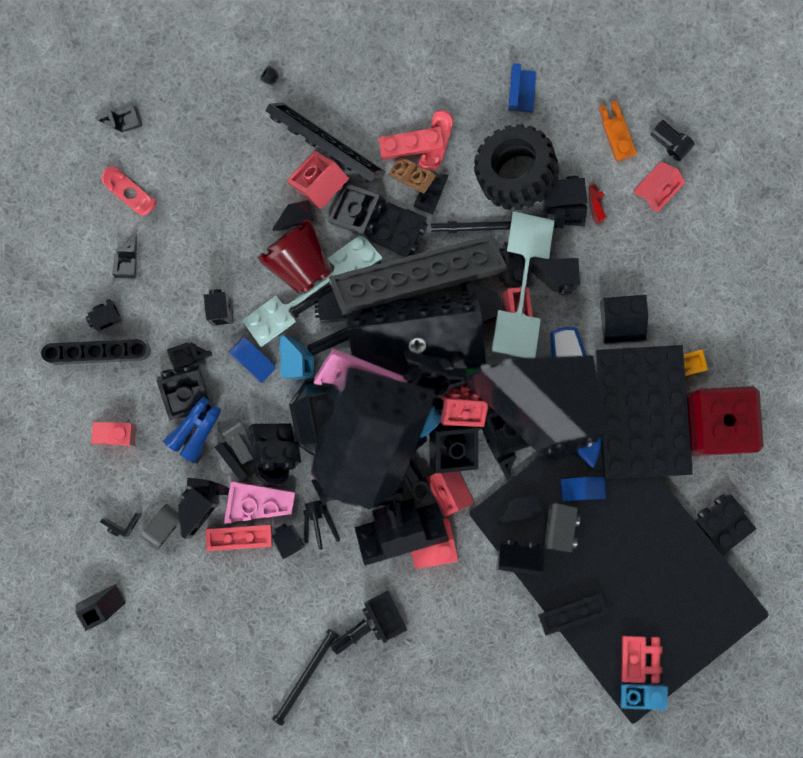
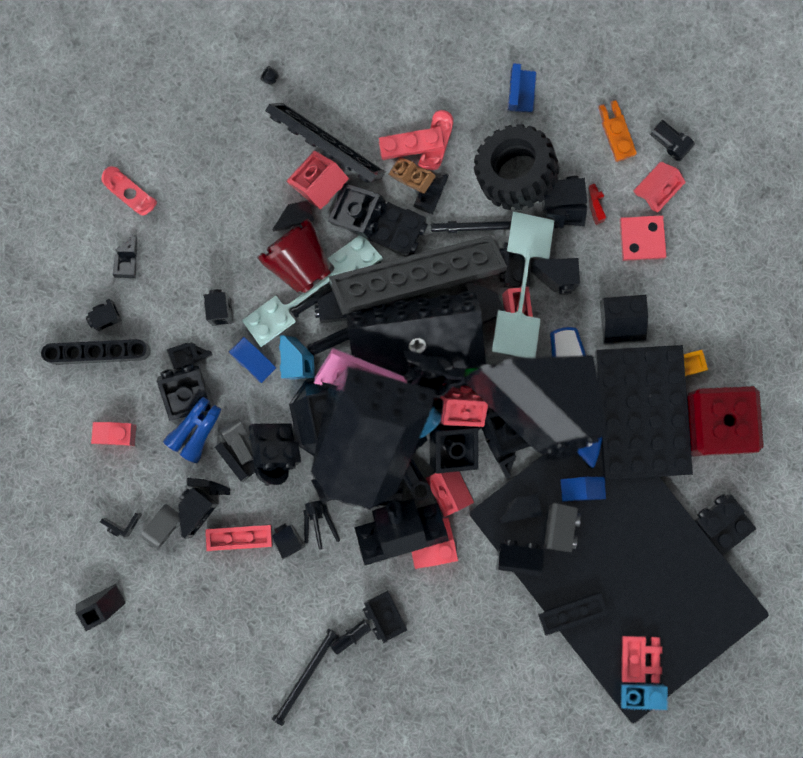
(122, 120): black slope -> none
(256, 501): bright pink wing -> none
(642, 238): none -> coral tile

